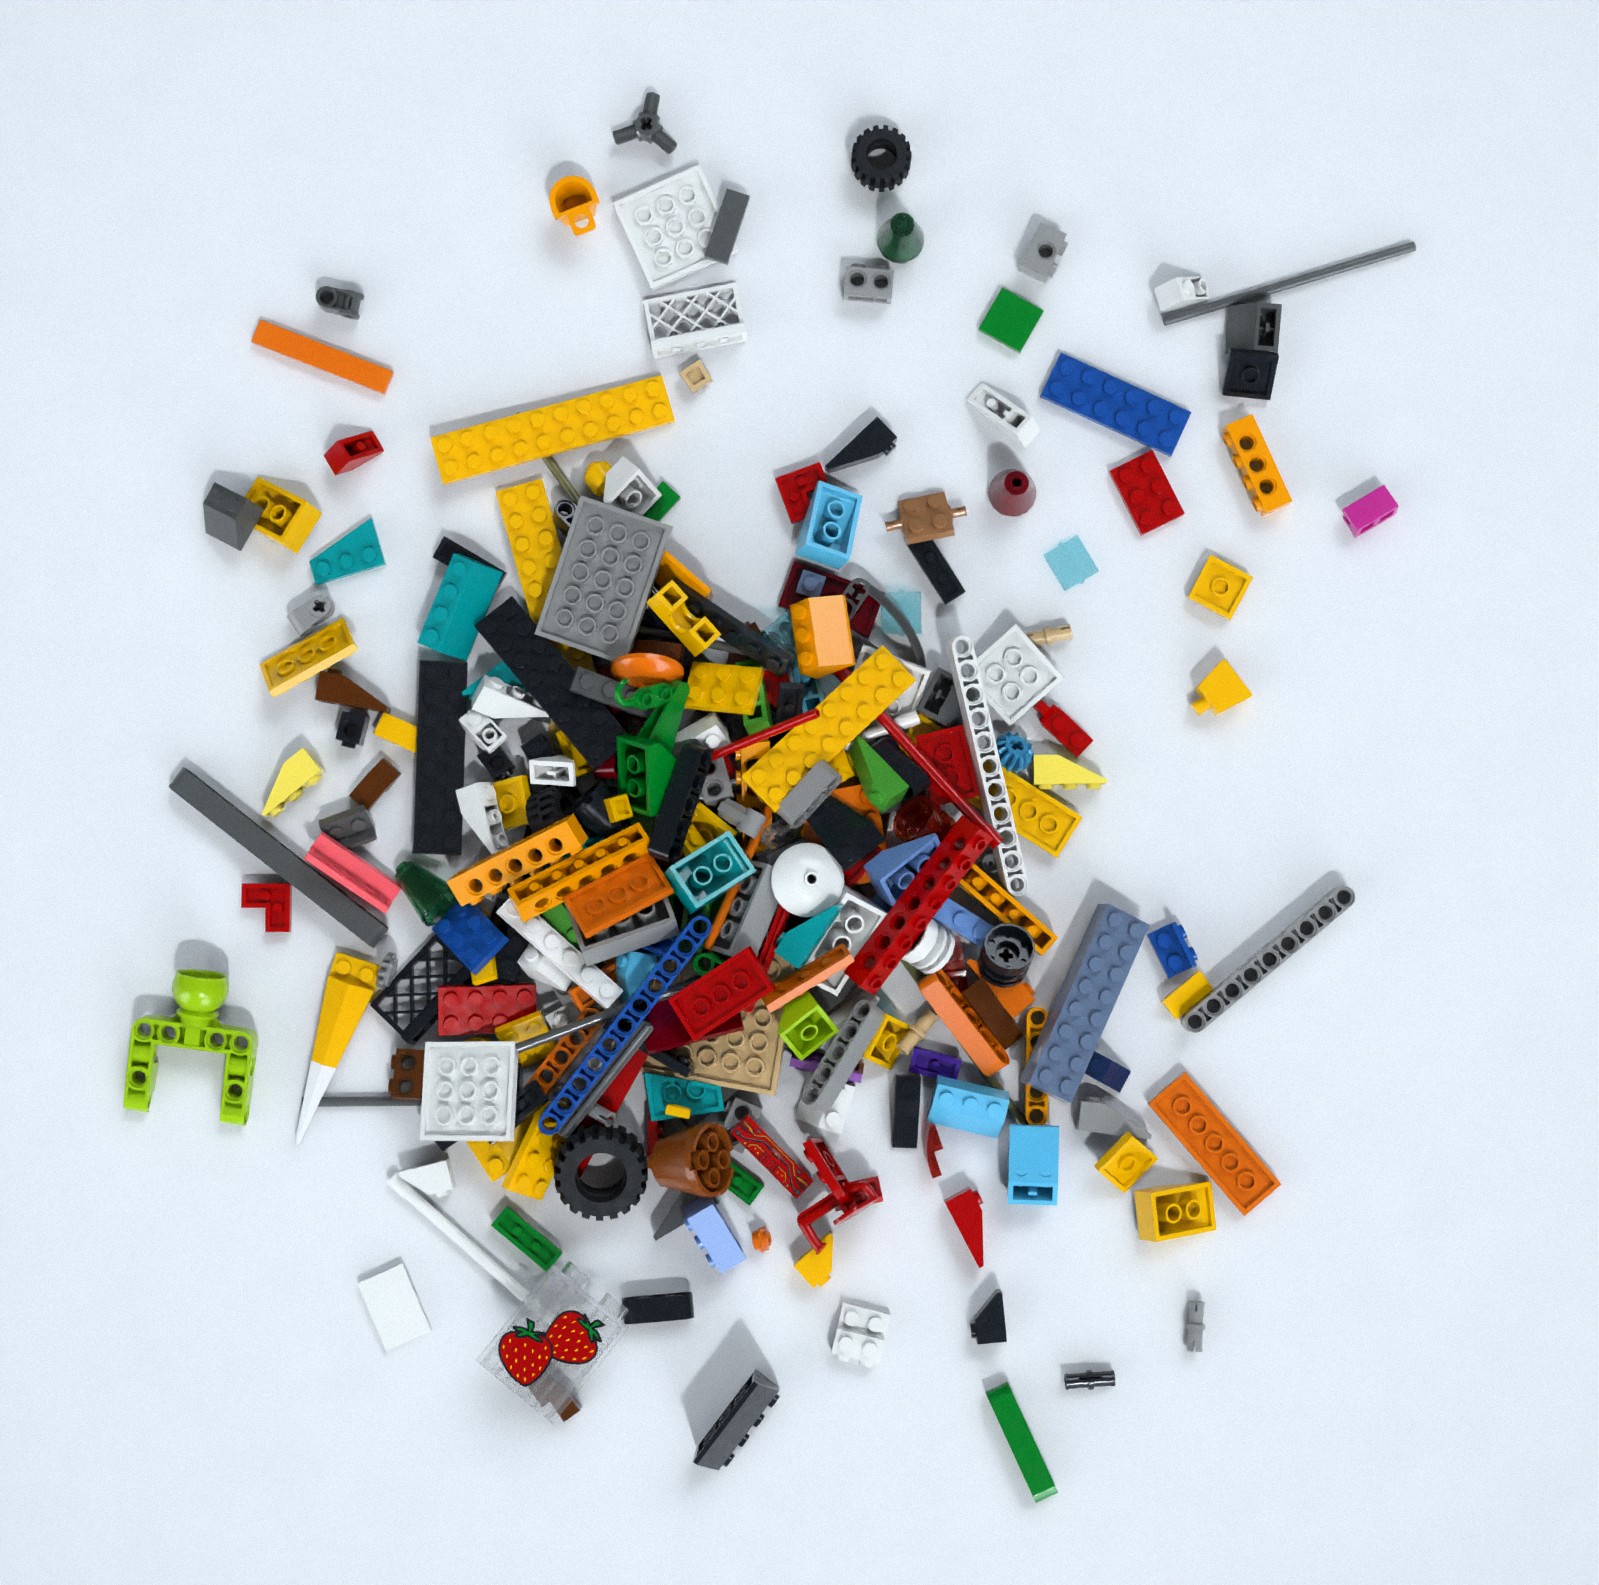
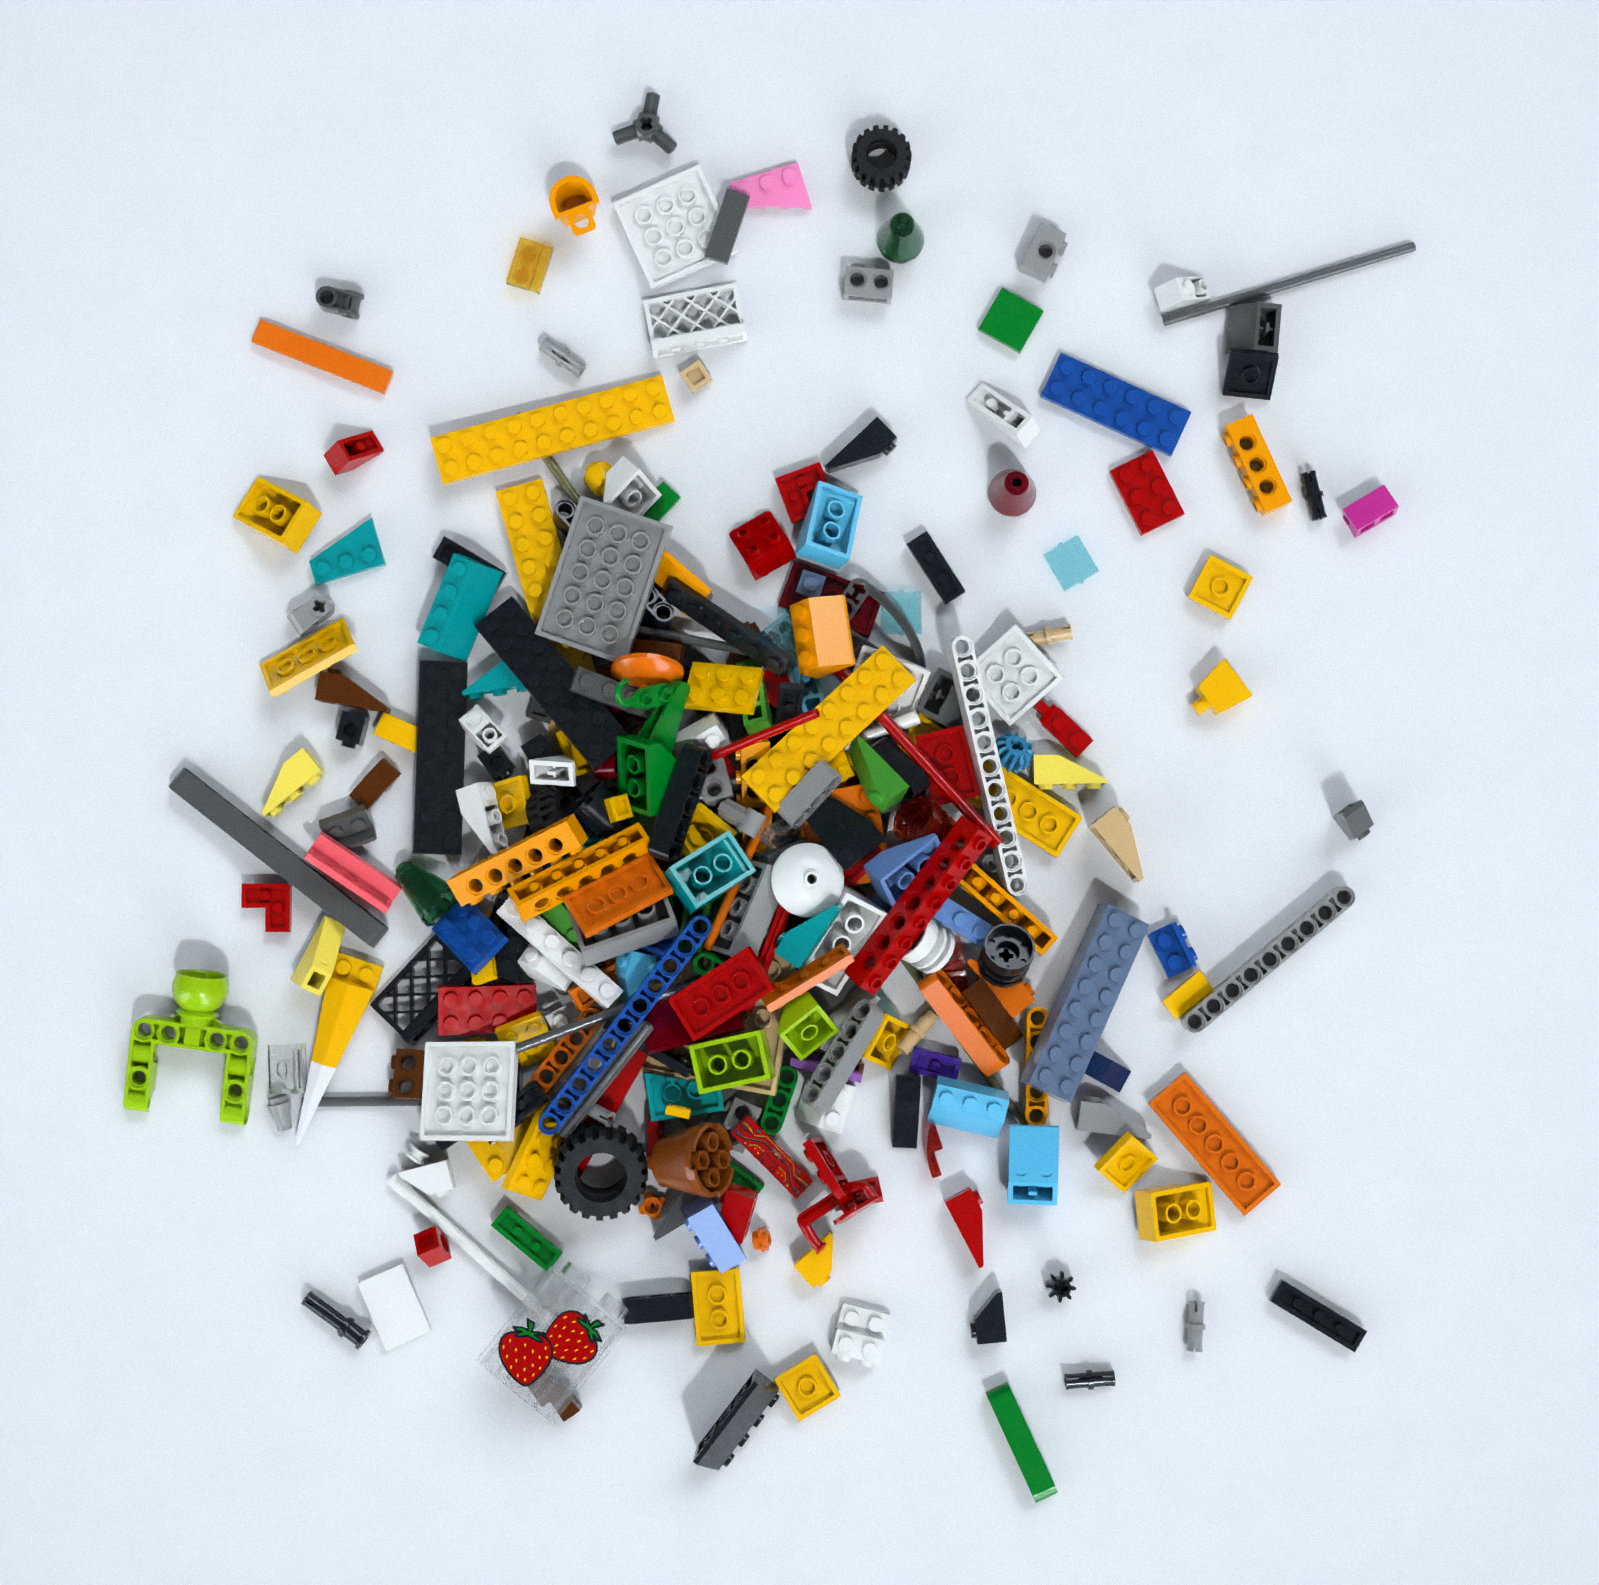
(230, 516): dark grey slope -> none
(280, 1110): none -> light grey cone
(287, 1068): none -> clear slope
(320, 957): none -> light yellow slope
(345, 1326): none -> black pin
(387, 971): light grey gear -> none
(417, 1154): none -> white bush
(432, 1246): none -> red brick
(504, 701): white slope -> none
(529, 265): none -> clear yellow plate
(575, 366): none -> light grey pin
(645, 1208): none -> orange plate
(692, 631): yellow arch -> none
(718, 1307): none -> yellow plate
(732, 1061): none -> lime brick
(738, 1209): none -> red slope
(762, 545): none -> red bracket
(775, 188): none -> bright pink wing
(779, 1111): none -> green beam
(807, 1387): none -> yellow plate
(925, 518): medium nougat plate -> none
(1065, 1292): none -> black gear
(1118, 839): none -> tan slope
(1313, 495): none -> black pin
(1317, 1315): none -> black plate
(1354, 820): none -> dark grey slope

